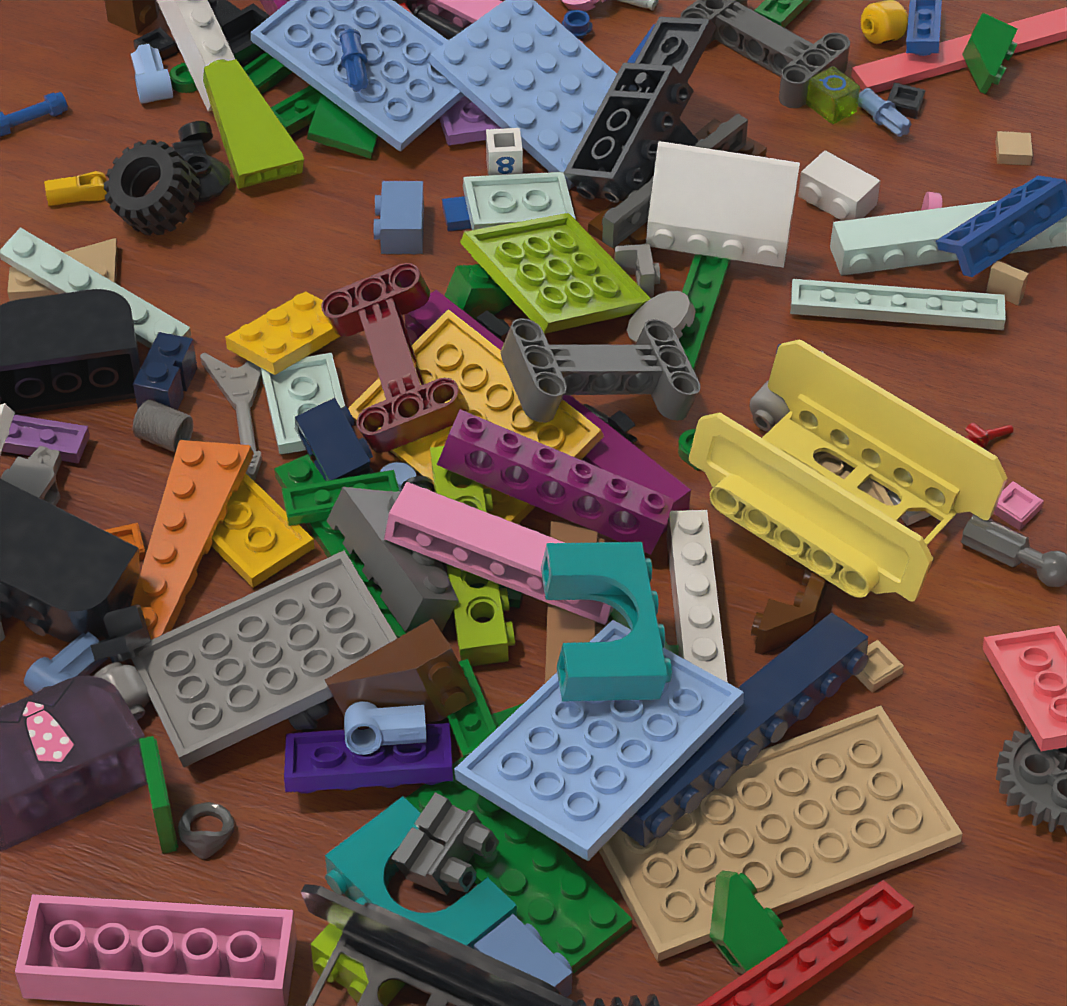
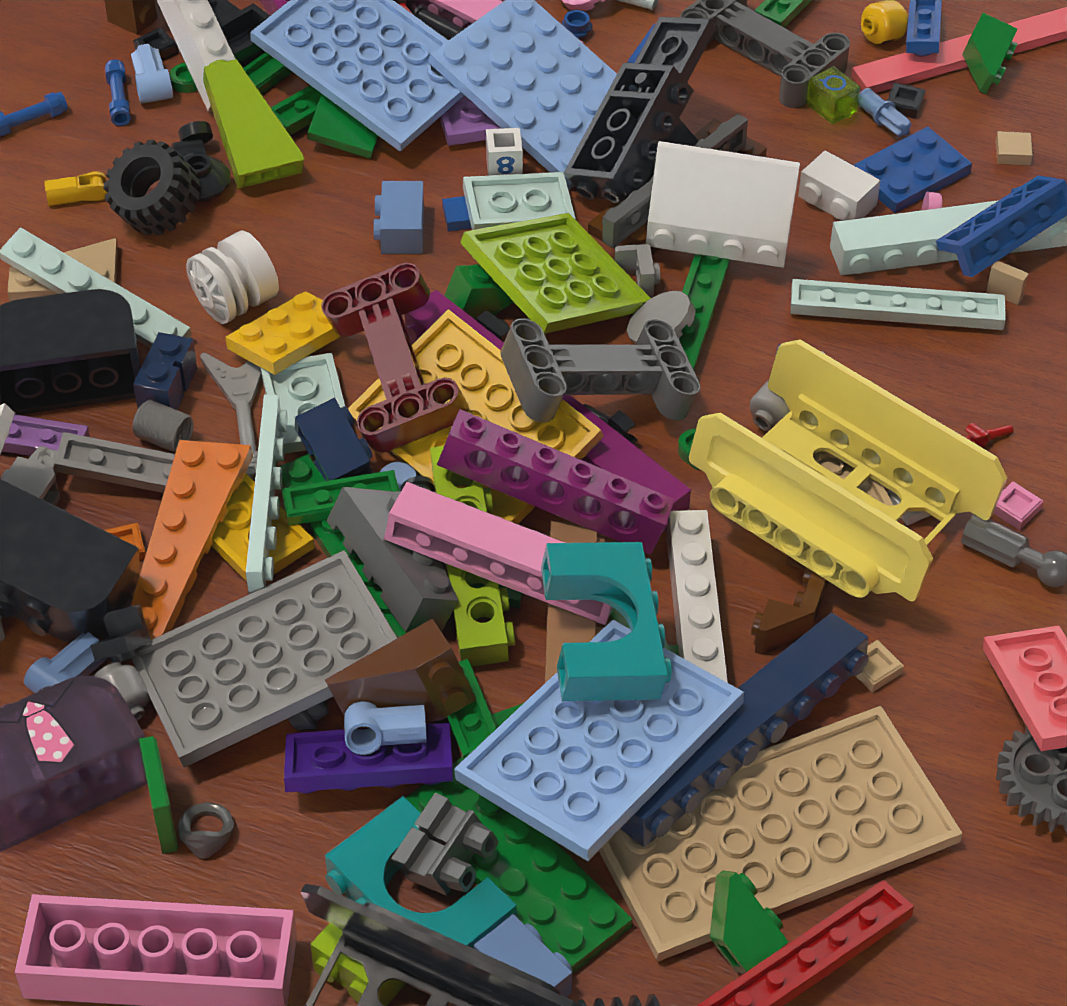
(113, 462): none -> light grey plate
(118, 106): none -> blue bar
(232, 276): none -> white wheel
(266, 505): none -> light aqua plate
(353, 59): blue axle -> none
(914, 167): none -> blue plate

